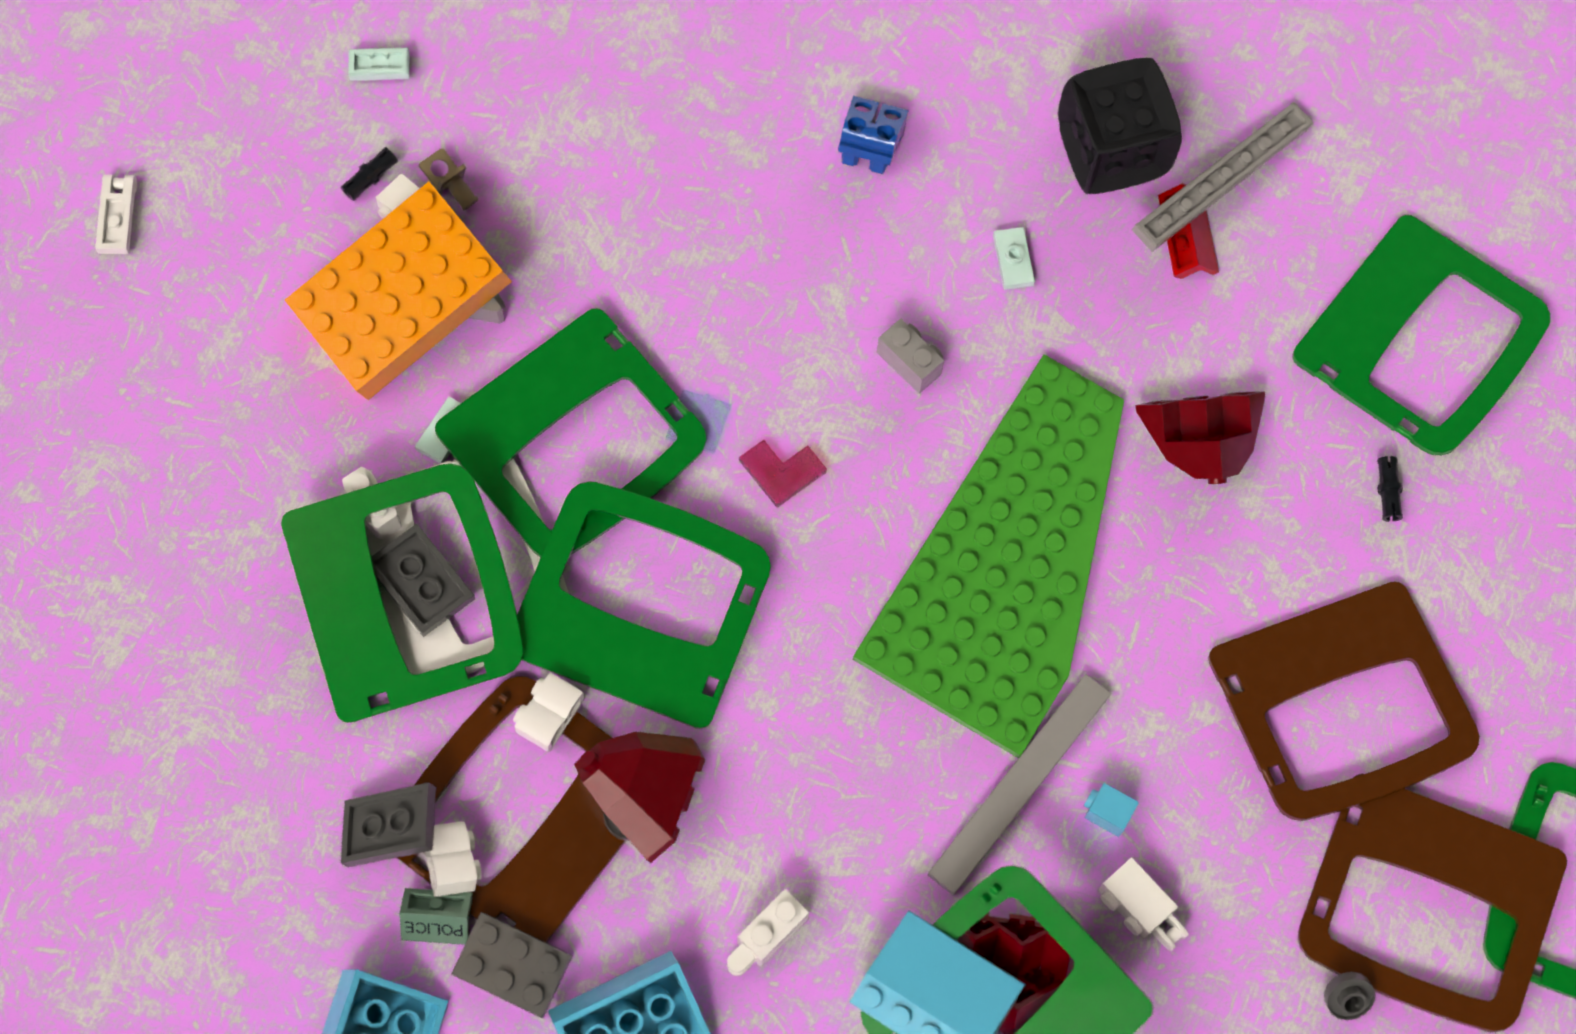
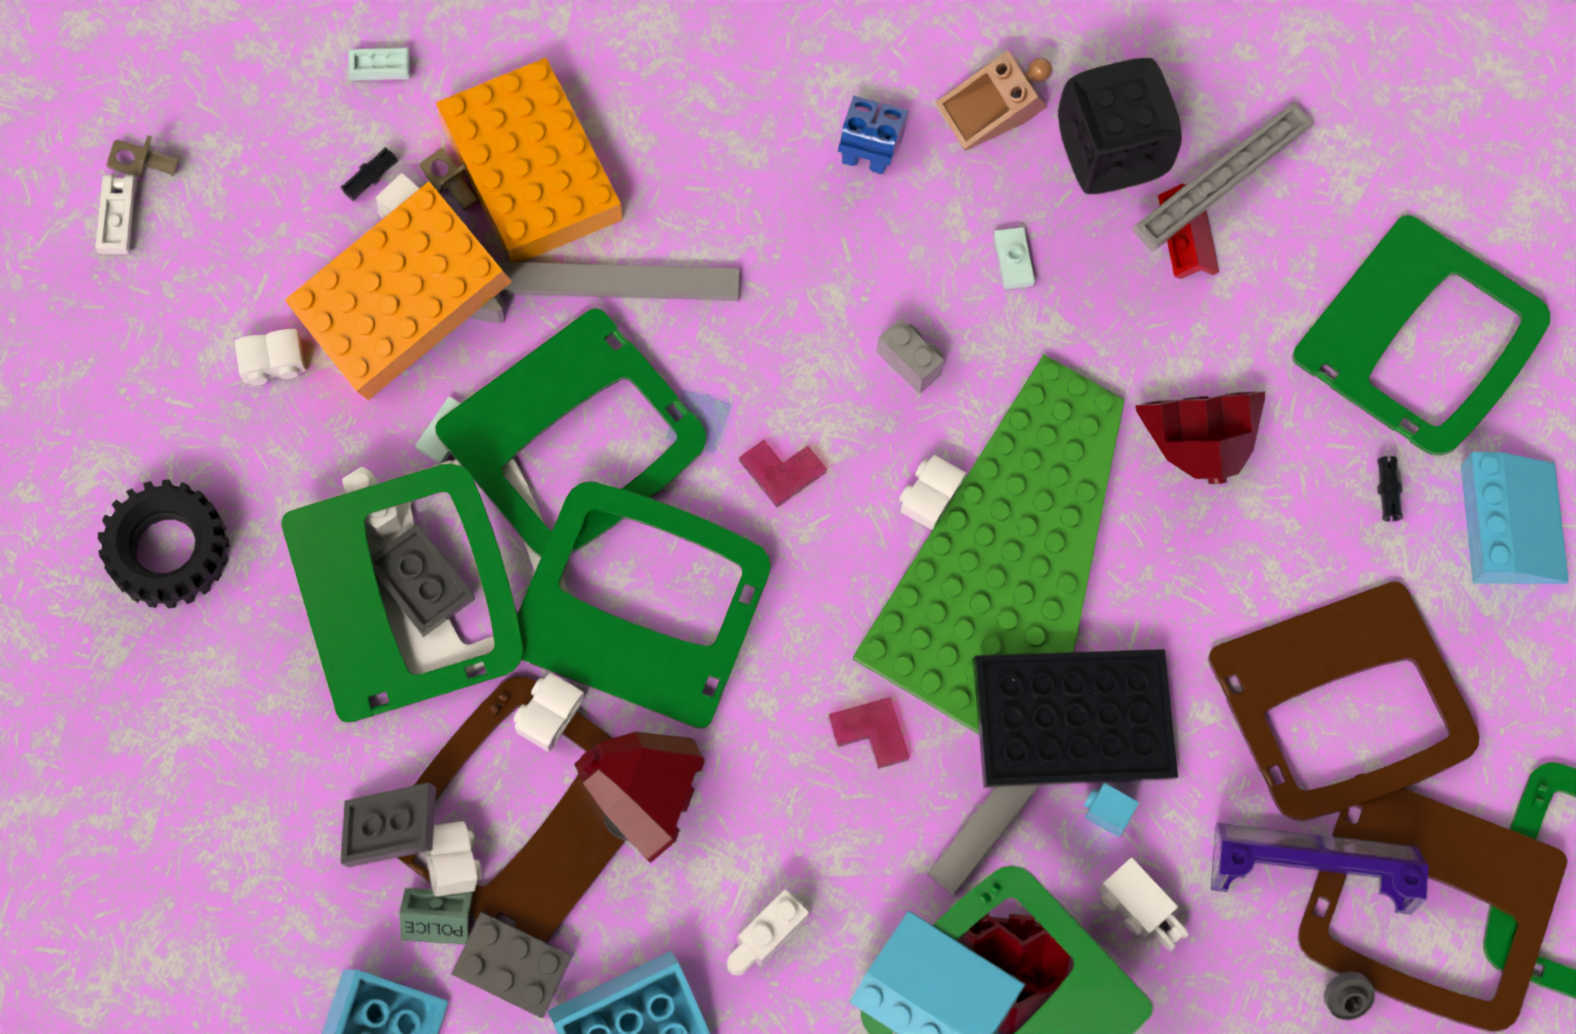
(143, 158): none -> dark tan bracket
(151, 507): none -> black tyre
(270, 356): none -> white brick
(529, 161): none -> light orange brick
(621, 281): none -> light grey tile
(873, 722): none -> clear pink tile
(932, 491): none -> white brick
(986, 101): none -> medium nougat slope
(1074, 718): none -> black plate
(1399, 867): none -> dark purple windscreen
(1513, 520): none -> medium azure slope

